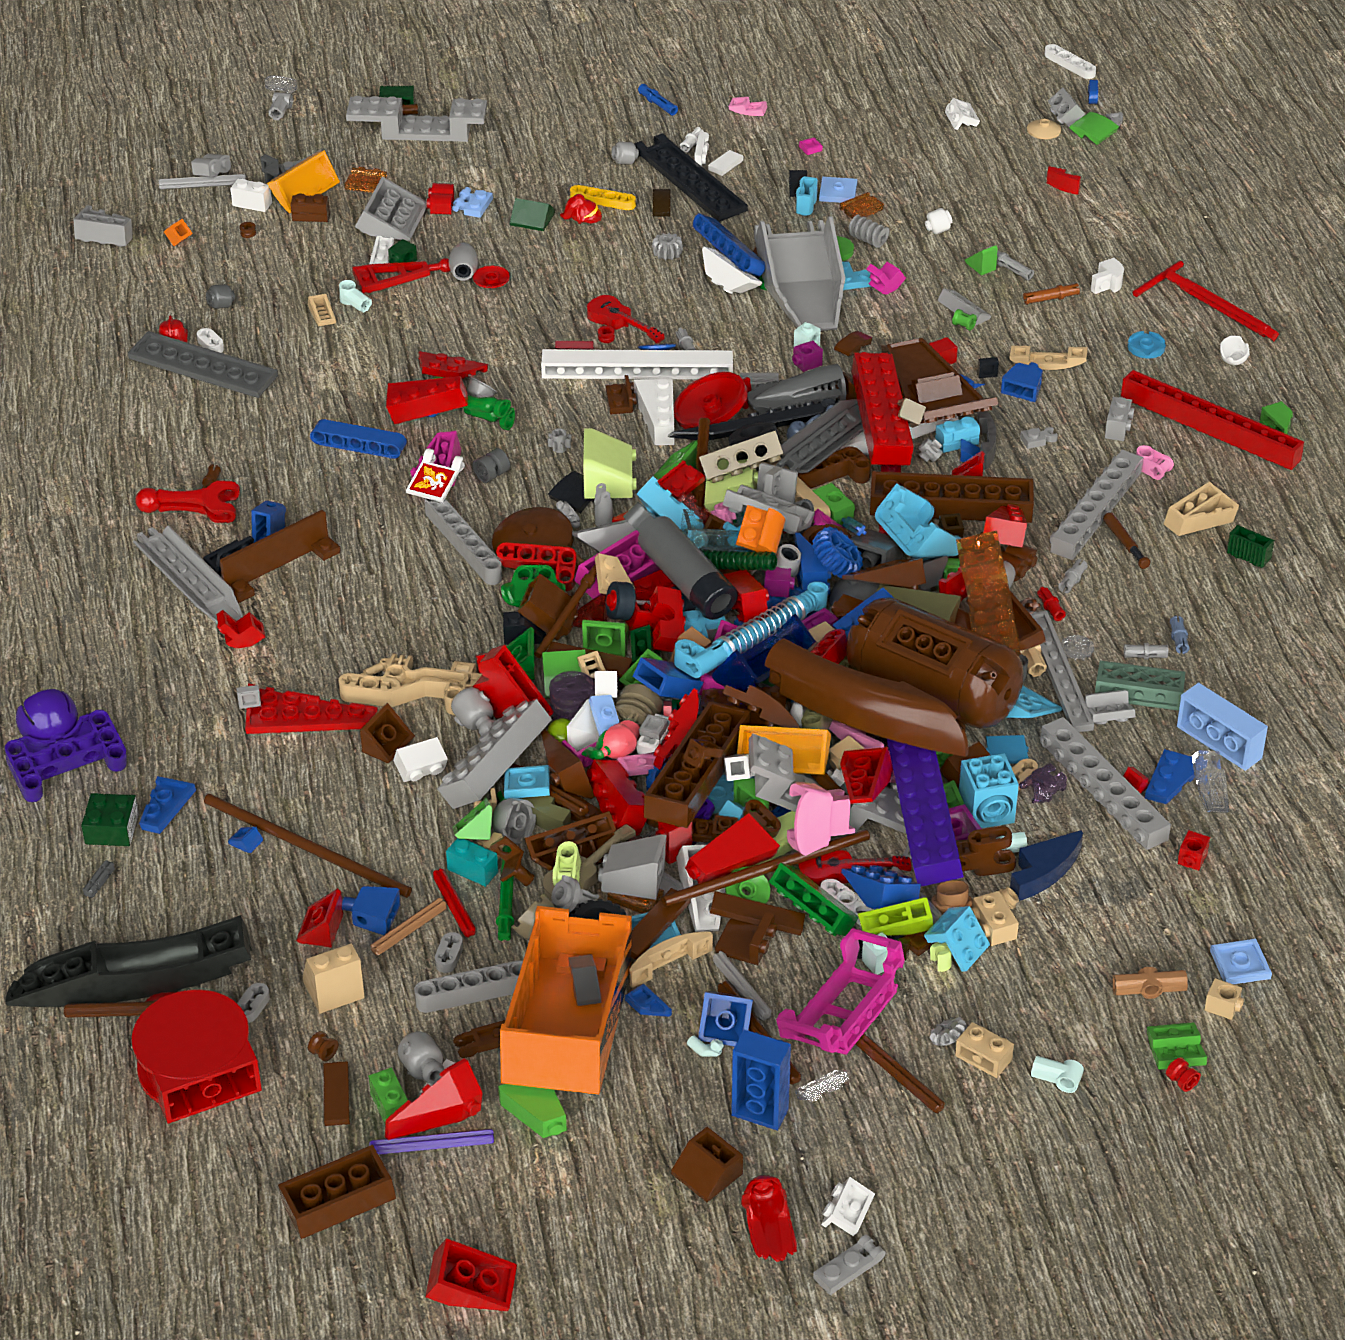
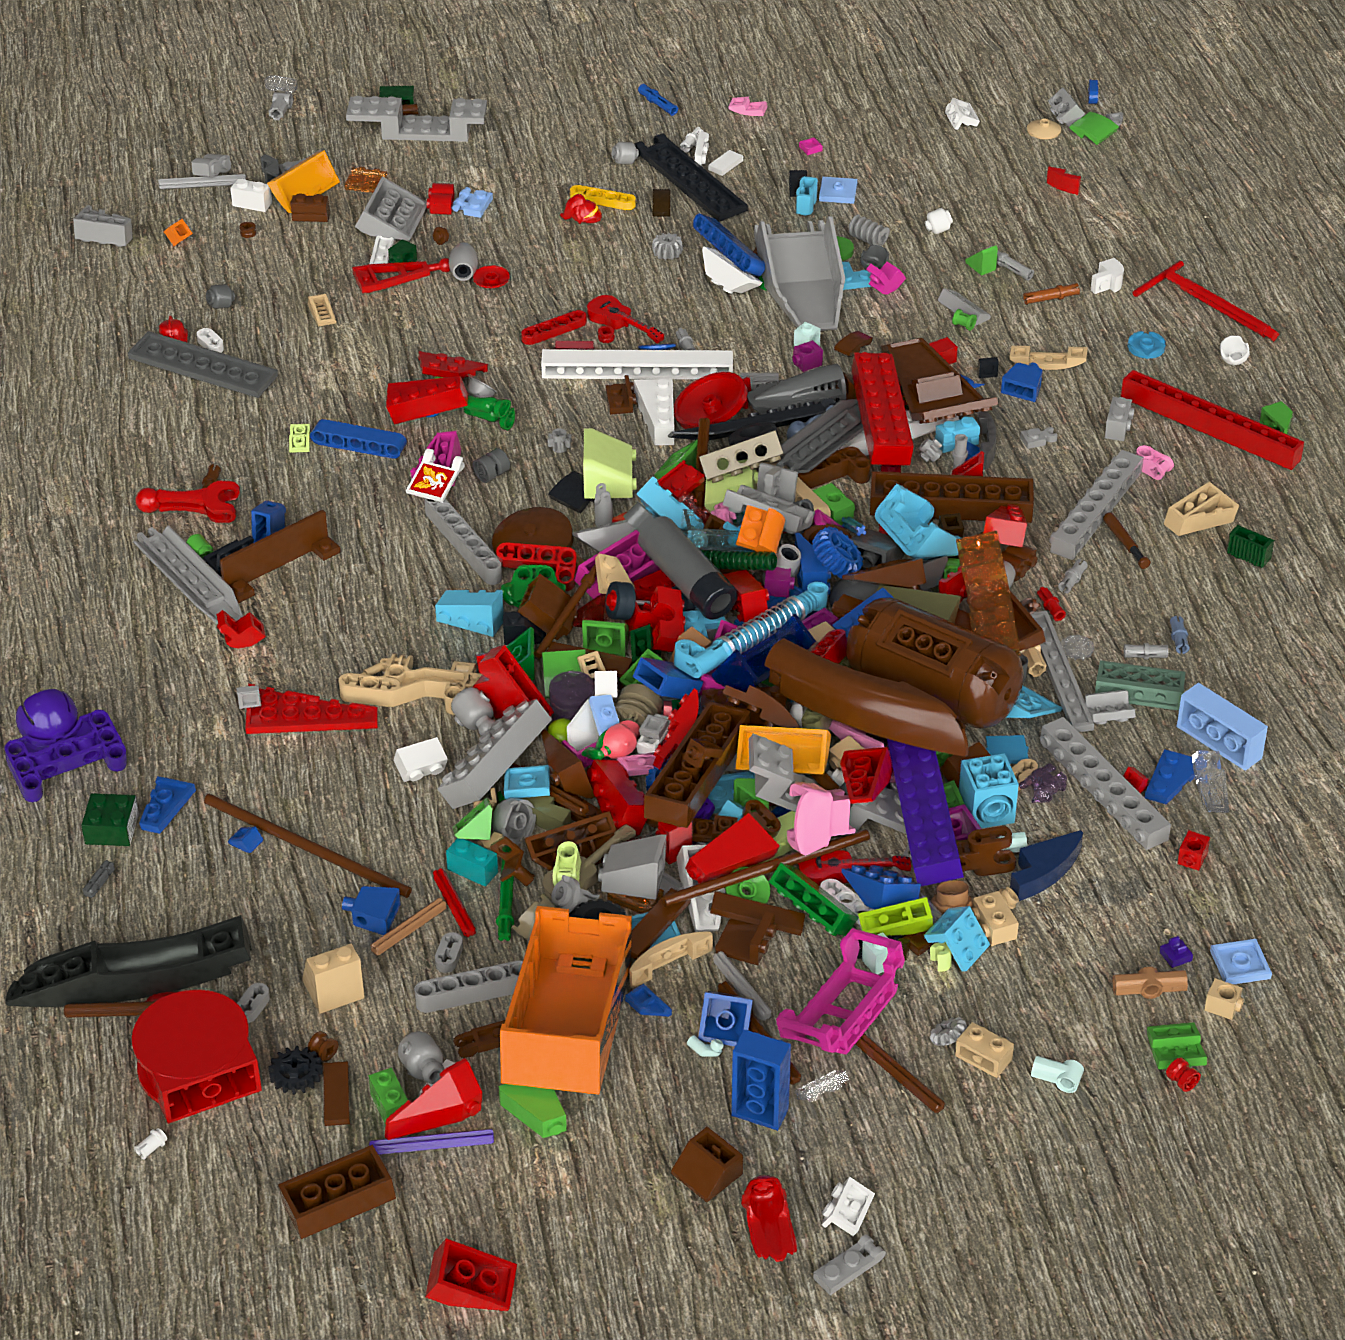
(151, 1143): none -> white pin
(199, 545): none -> bright green brick
(295, 1070): none -> black gear
(299, 438): none -> yellowish green slope
(322, 921): red slope -> none
(351, 296): light aqua piece -> none
(384, 734): reddish brown slope -> none
(440, 235): none -> reddish brown plate
(471, 611): none -> medium azure wedge
(531, 214): slope -> none
(535, 333): none -> red beam
(569, 512): light grey gear -> none
(585, 980): dark grey slope -> none
(737, 767): white brick -> none
(862, 205): clear orange plate -> none
(874, 255): none -> dark grey hair
(911, 411): panel -> none
(960, 452): none -> light grey pin
(1070, 61): white beam -> none
(1176, 952): none -> dark purple tile

